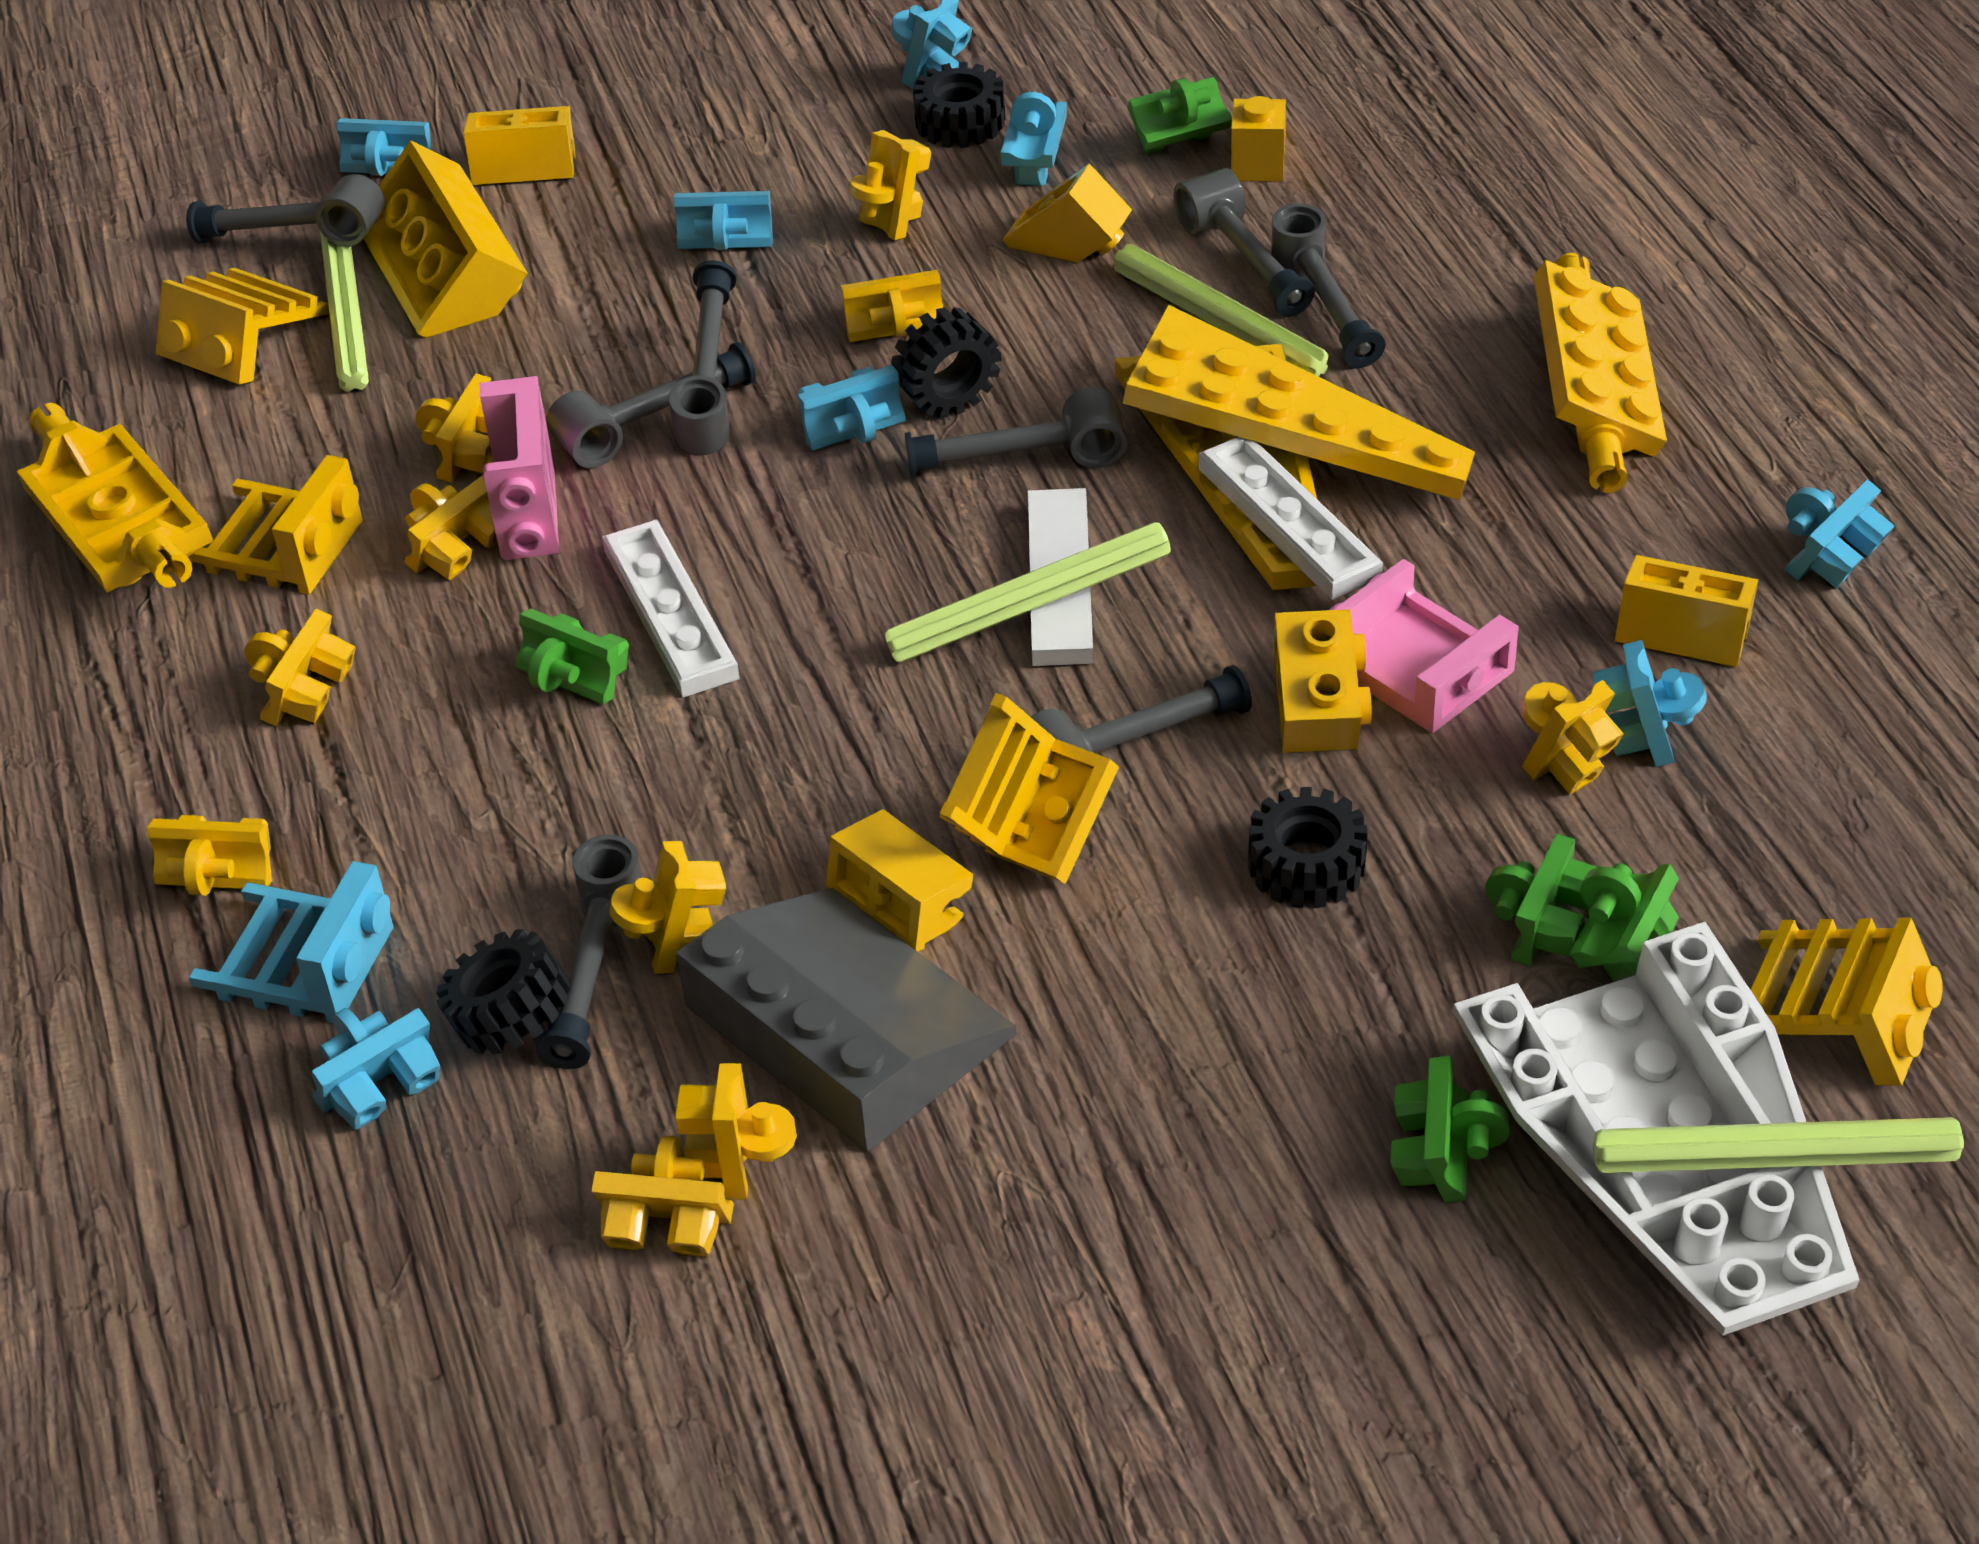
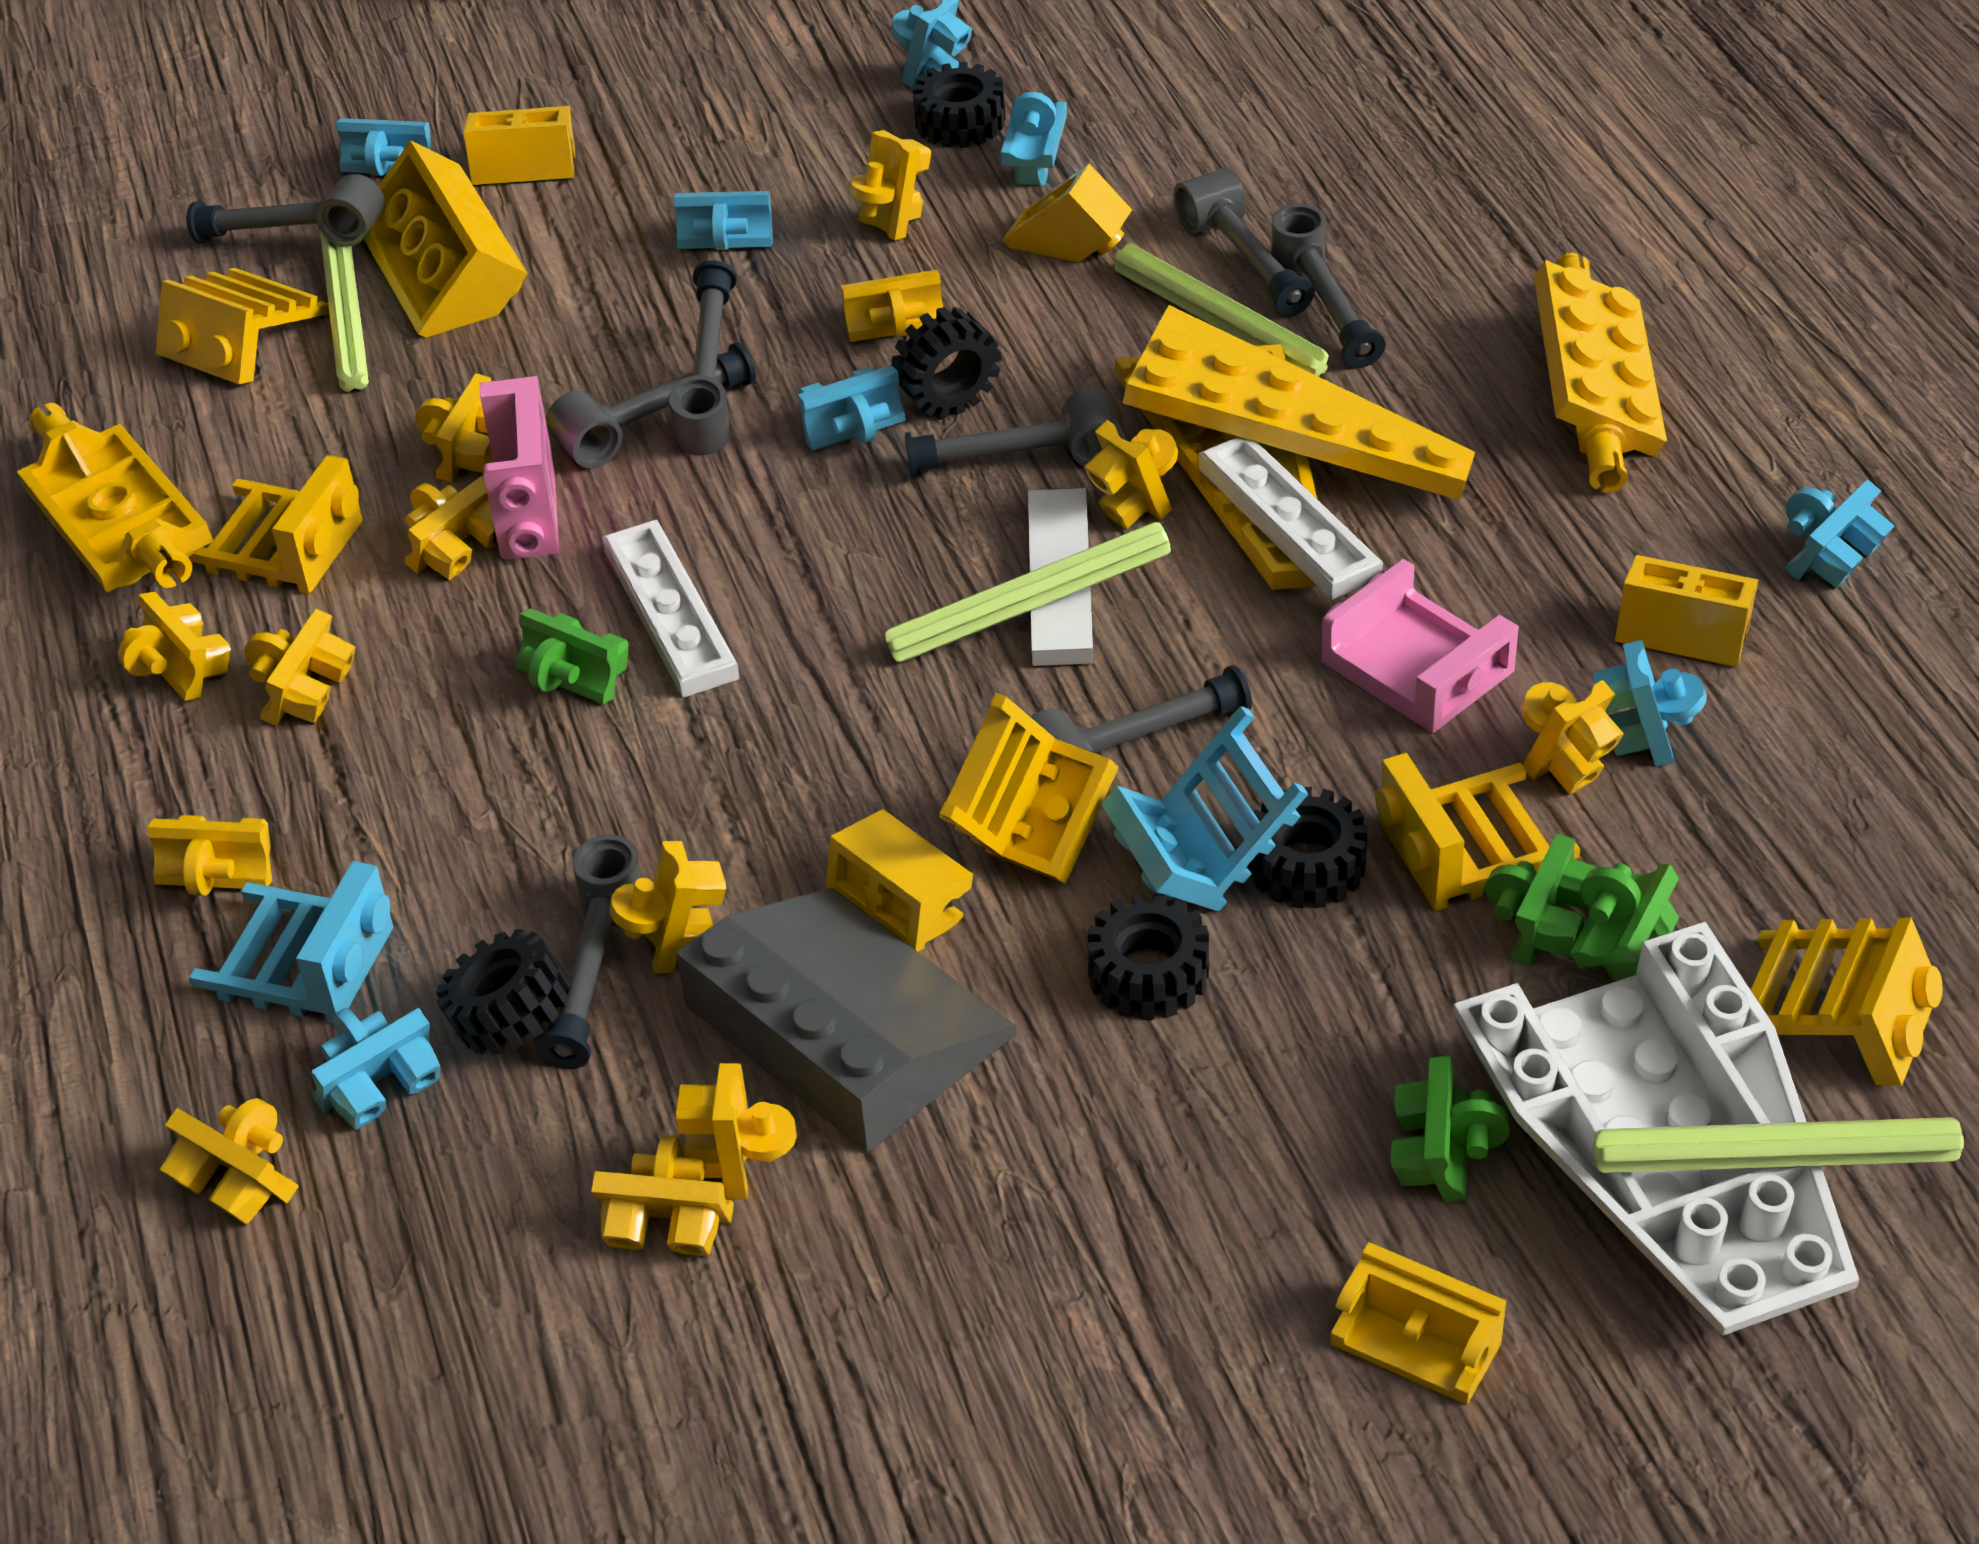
(173, 646): none -> yellow hips
(249, 1176): none -> yellow hips
(1132, 473): none -> yellow hips
(1148, 984): none -> black tyre
(1178, 837): none -> medium azure plate
(1179, 114): bright green hips -> none
(1258, 139): yellow slope -> none
(1319, 681): yellow brick -> none
(1418, 1323): none -> yellow hinge
(1431, 843): none -> yellow plate

